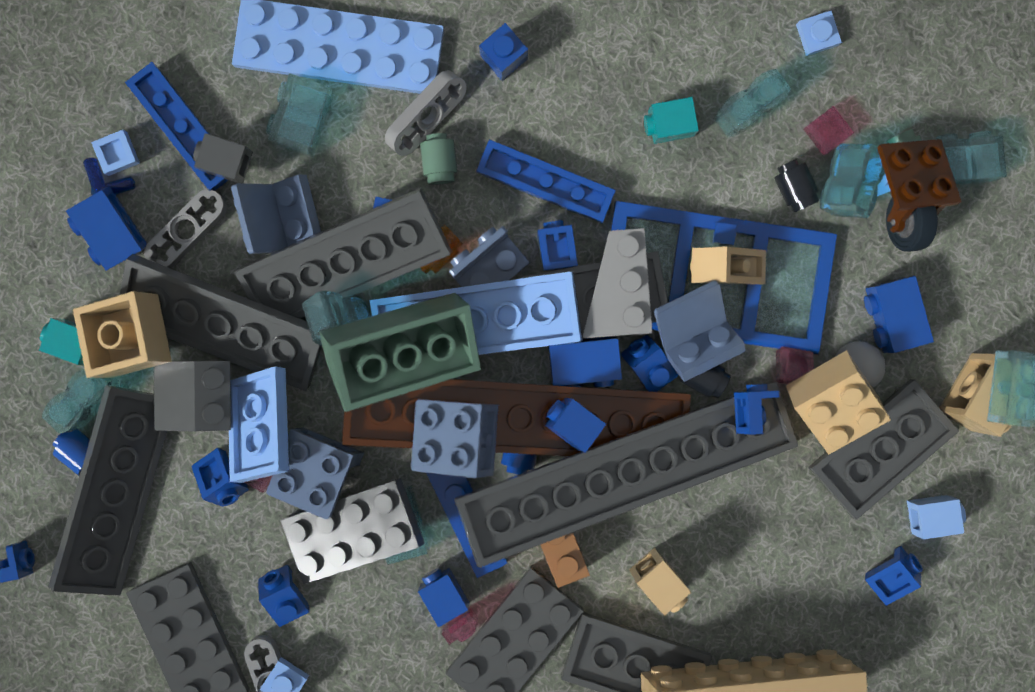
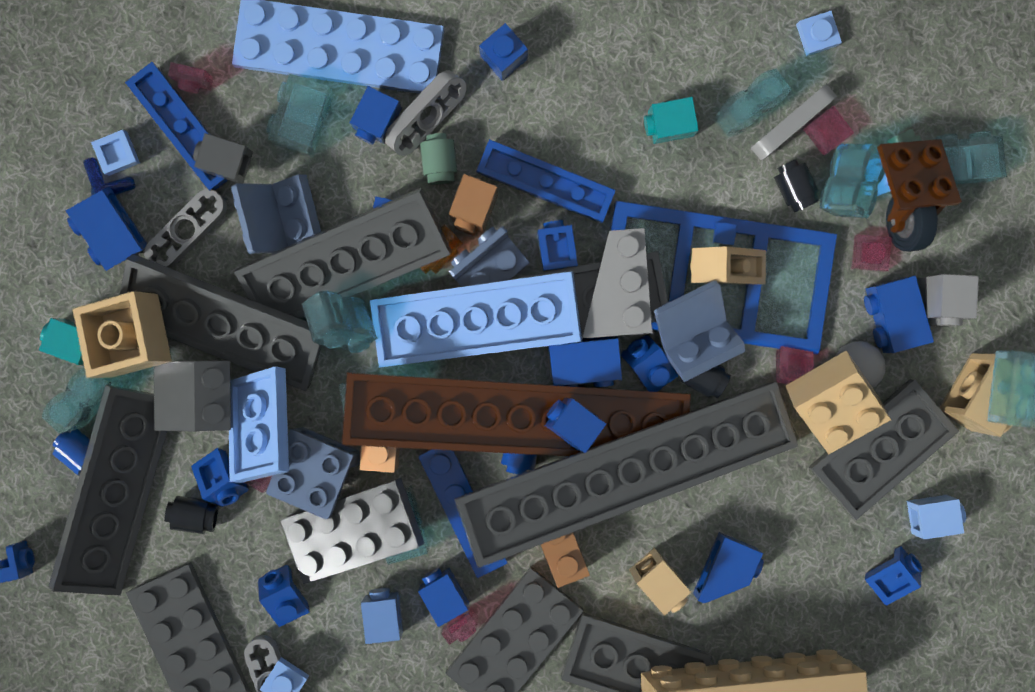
(190, 78): none -> clear pink plate
(191, 515): none -> black brick
(374, 115): none -> blue brick
(379, 459): none -> light nougat brick
(381, 616): none -> medium blue brick
(401, 350): sand green slope -> none
(454, 438): sand blue bracket -> none
(473, 205): none -> medium nougat brick
(728, 568): none -> blue slope
(749, 412): blue bracket -> none
(793, 122): none -> light grey beam
(871, 253): none -> clear pink plate
(949, 298): none -> light grey brick

